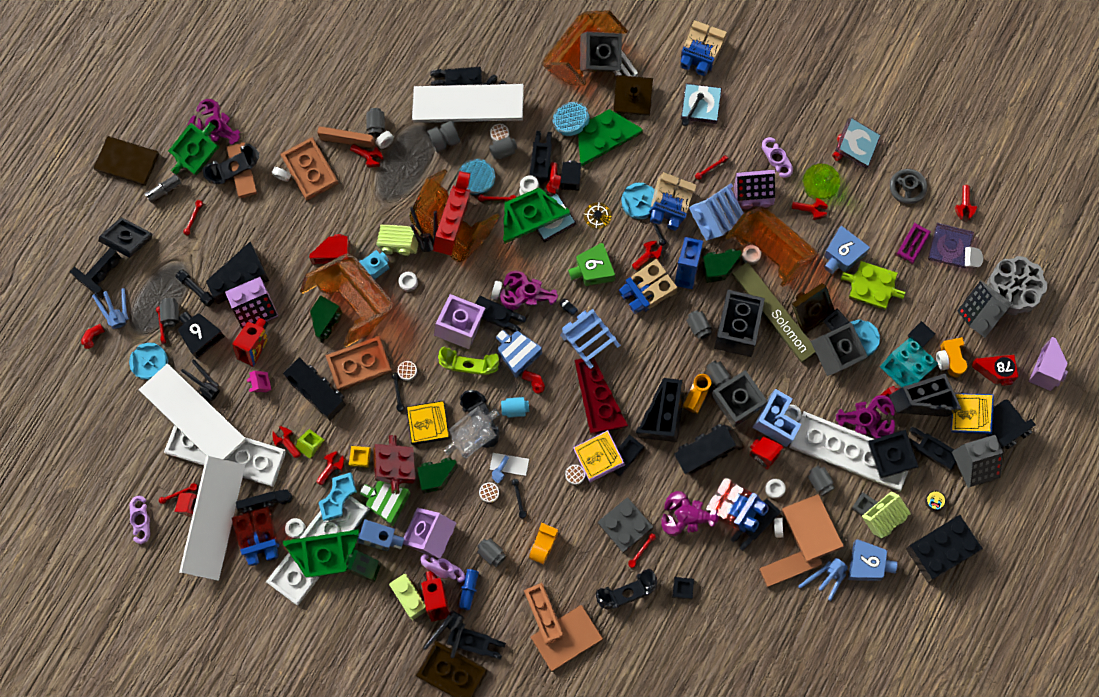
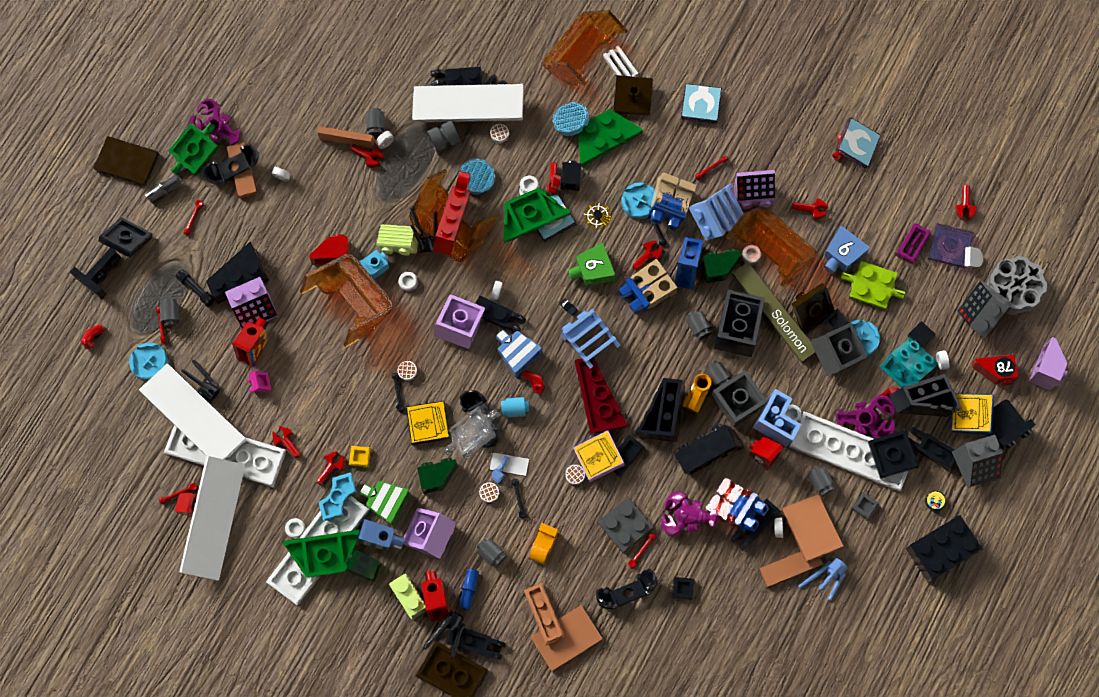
(115, 318): medium blue plant -> none
(134, 512): lavender piece -> none
(198, 333): black torso -> none
(262, 540): clear red hips -> none
(264, 500): black hinge -> none
(309, 168): nougat tile -> none
(309, 443): lime slope -> none
(315, 389): black wedge -> none
(324, 316): dark green slope -> none
(358, 363): nougat tile -> none
(394, 464): dark red plate -> none
(435, 567): lavender piece -> none
(452, 362): lime piece -> none
(481, 198): red hinge -> none
(503, 148): dark grey brick -> none
(528, 291): magenta animal -> none
(541, 157): black hinge -> none
(600, 52): dark grey slope -> none
(685, 122): black hinge -> none
(702, 54): hips -> none
(769, 152): lavender piece -> none
(775, 489): white tile -> none
(821, 181): clear neon green tile -> none
(869, 562): medium blue torso -> none
(886, 515): yellowish green brick -> none
(911, 179): dark grey piece -> none
(956, 362): light orange leg -> none

